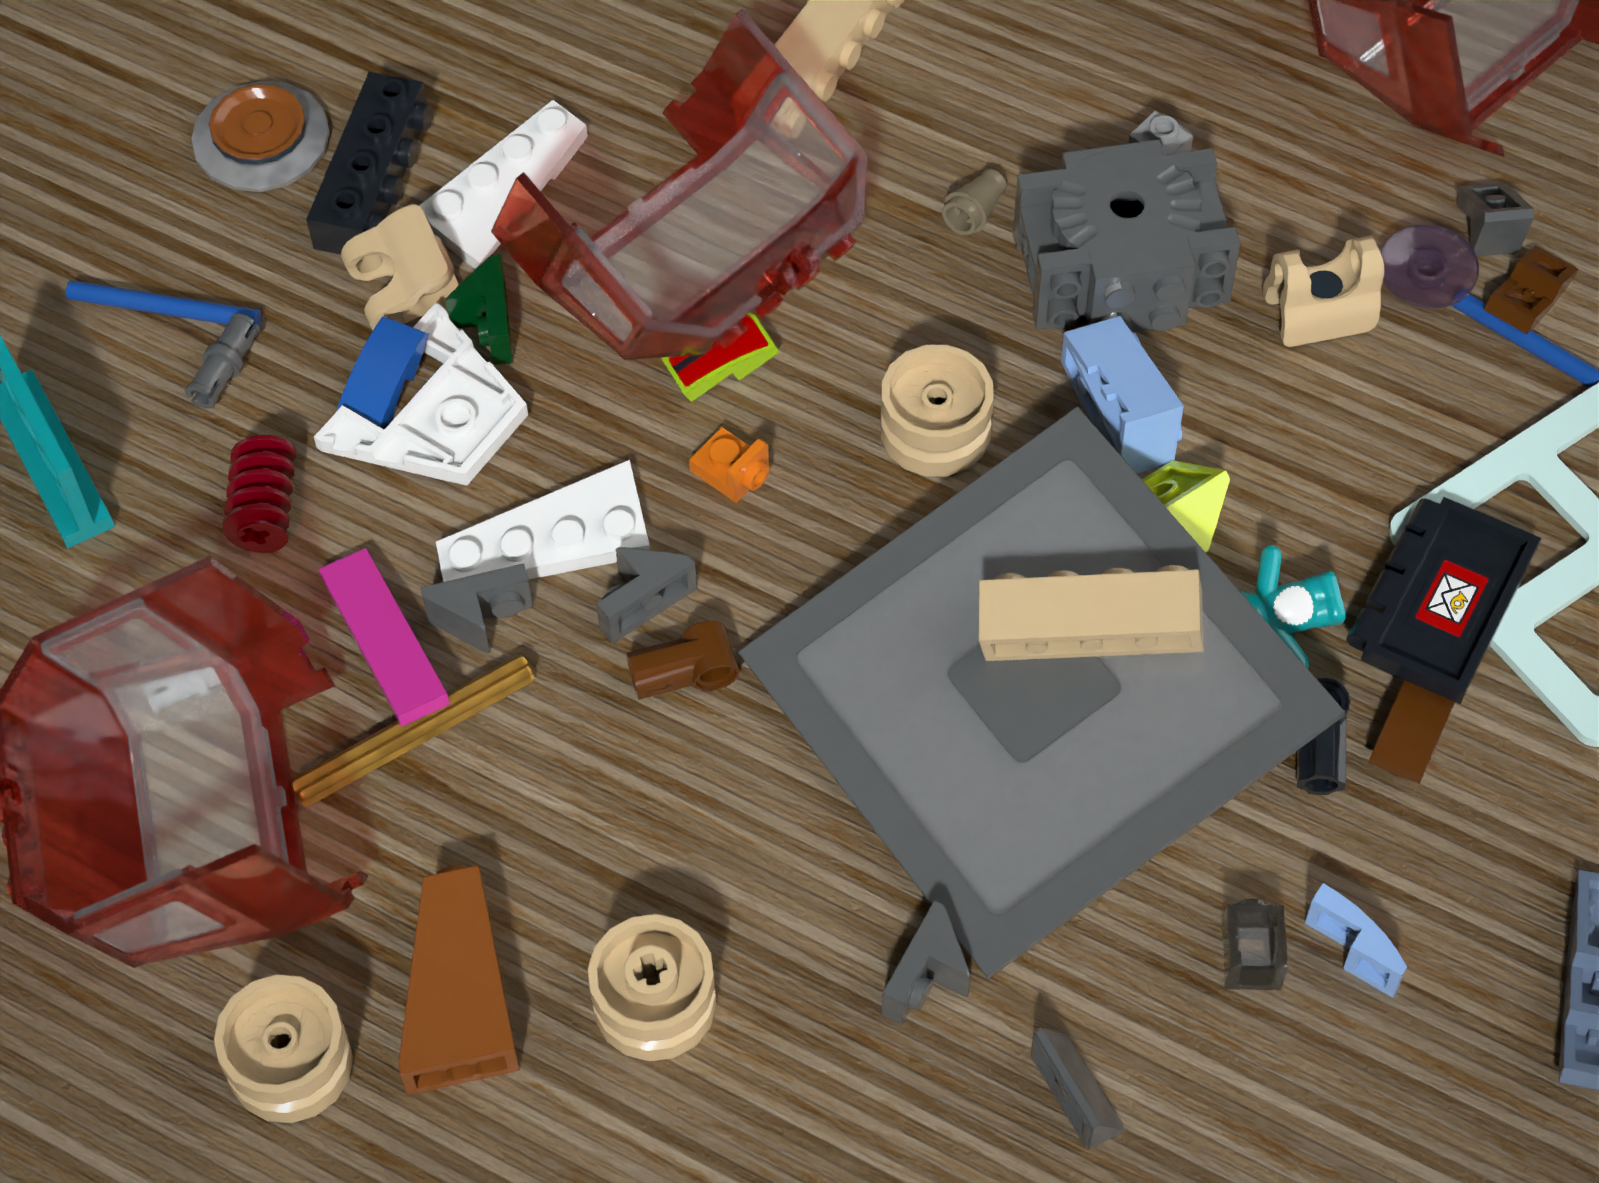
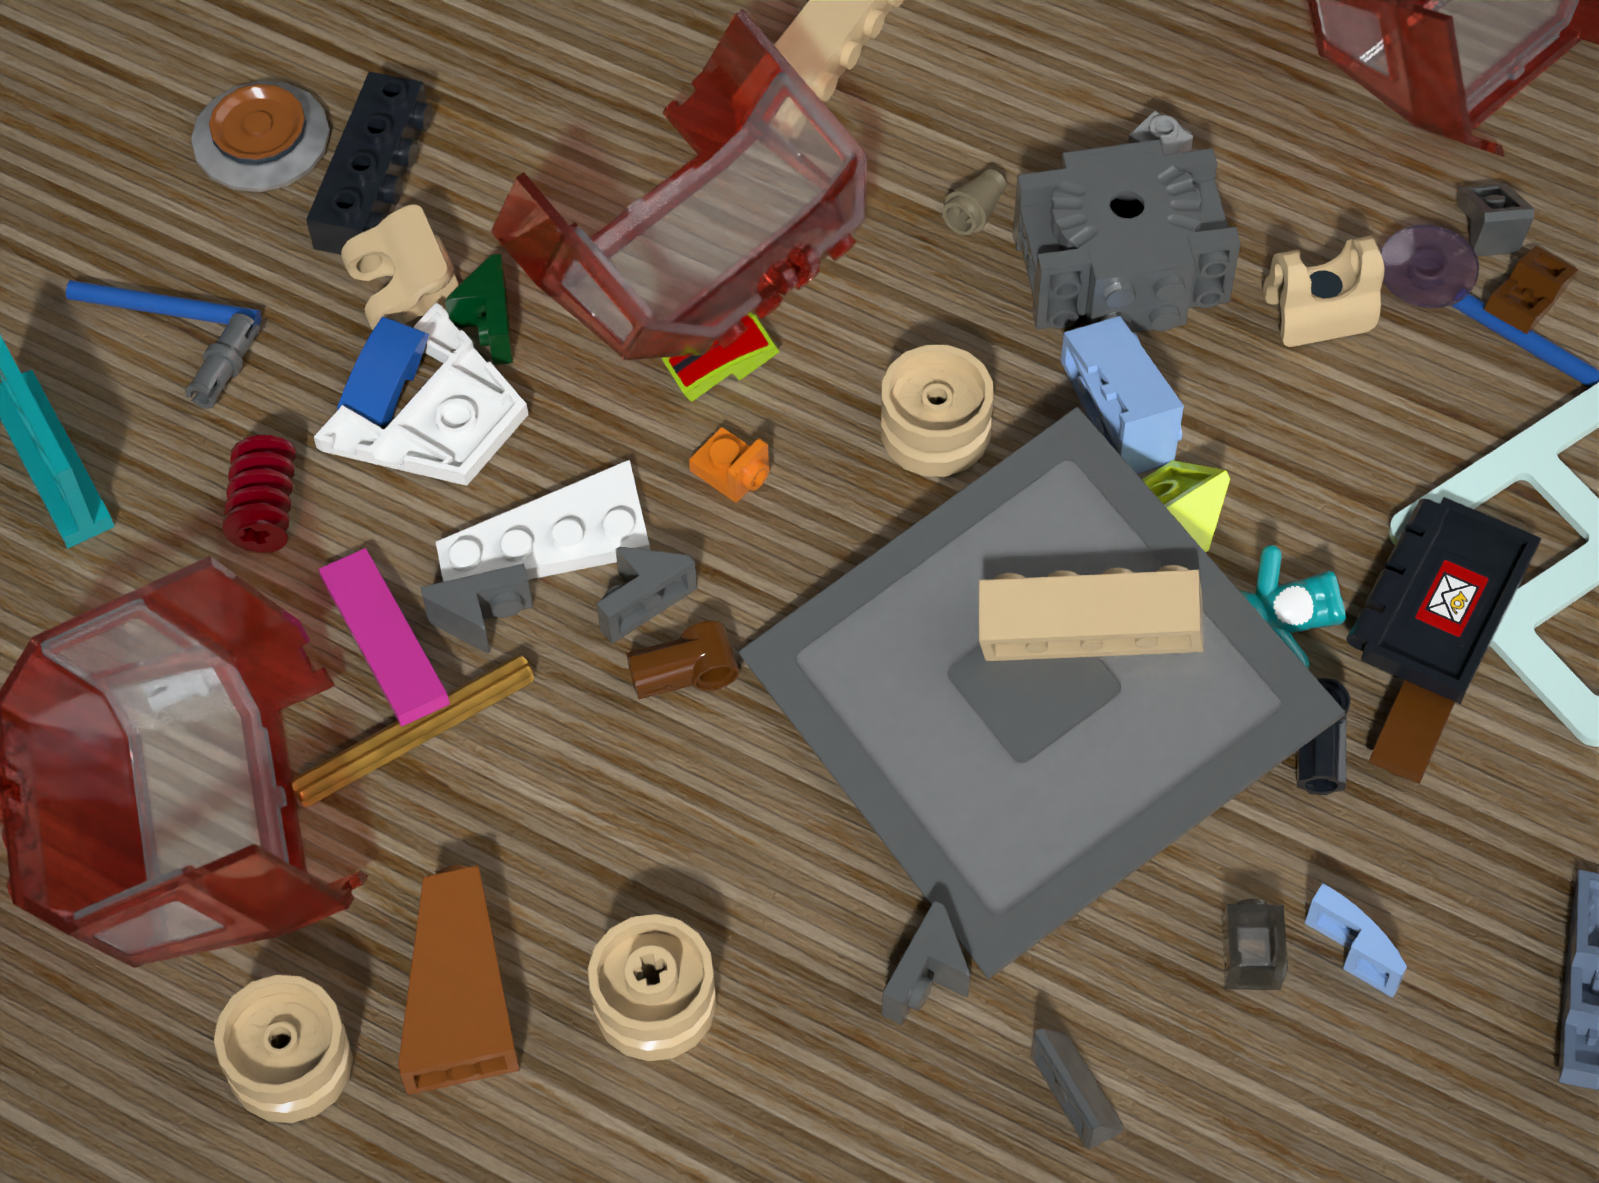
(471, 202): white wing -> none

